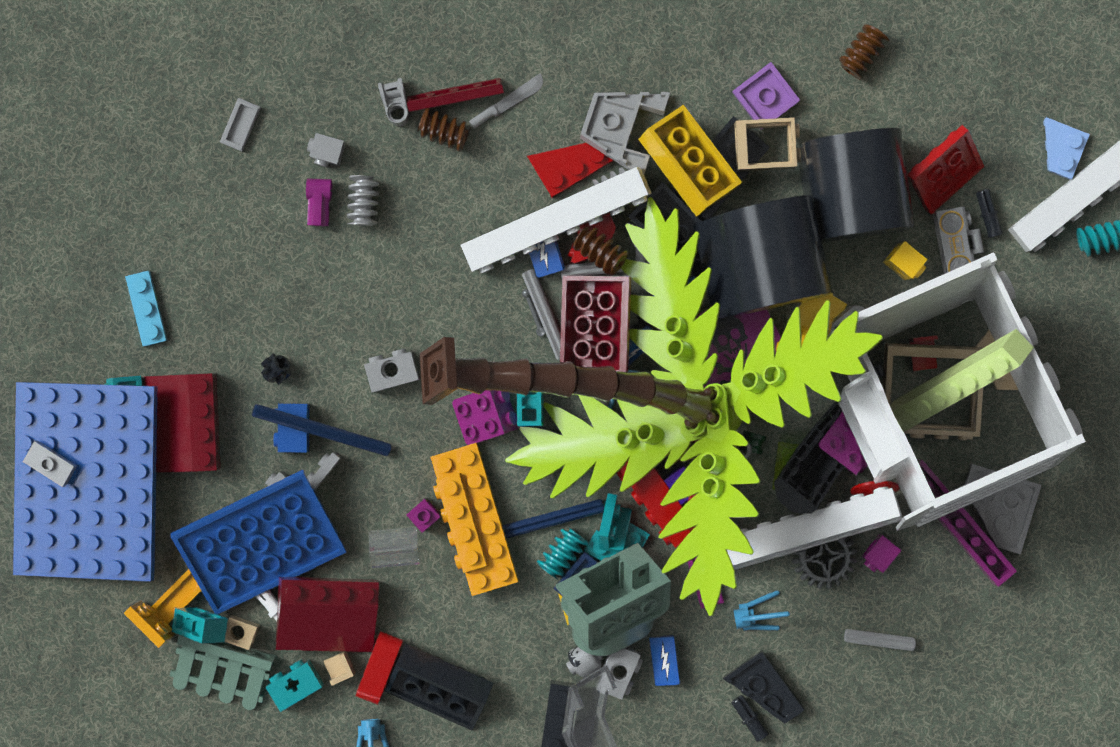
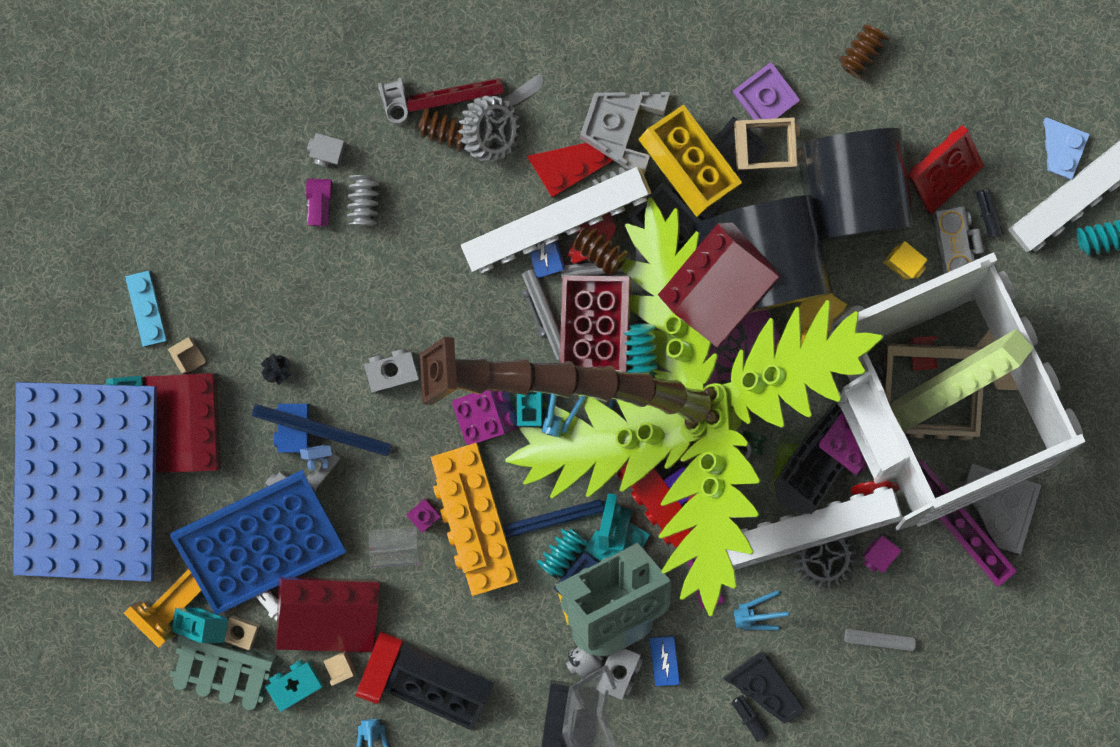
(50, 463): light grey plate -> none
(187, 355): none -> tan panel
(240, 124): light grey tile -> none
(316, 453): none -> medium blue tile
(480, 128): none -> light grey gear
(553, 424): none -> dark azure plant
(641, 348): none -> teal piece
(719, 283): none -> slope

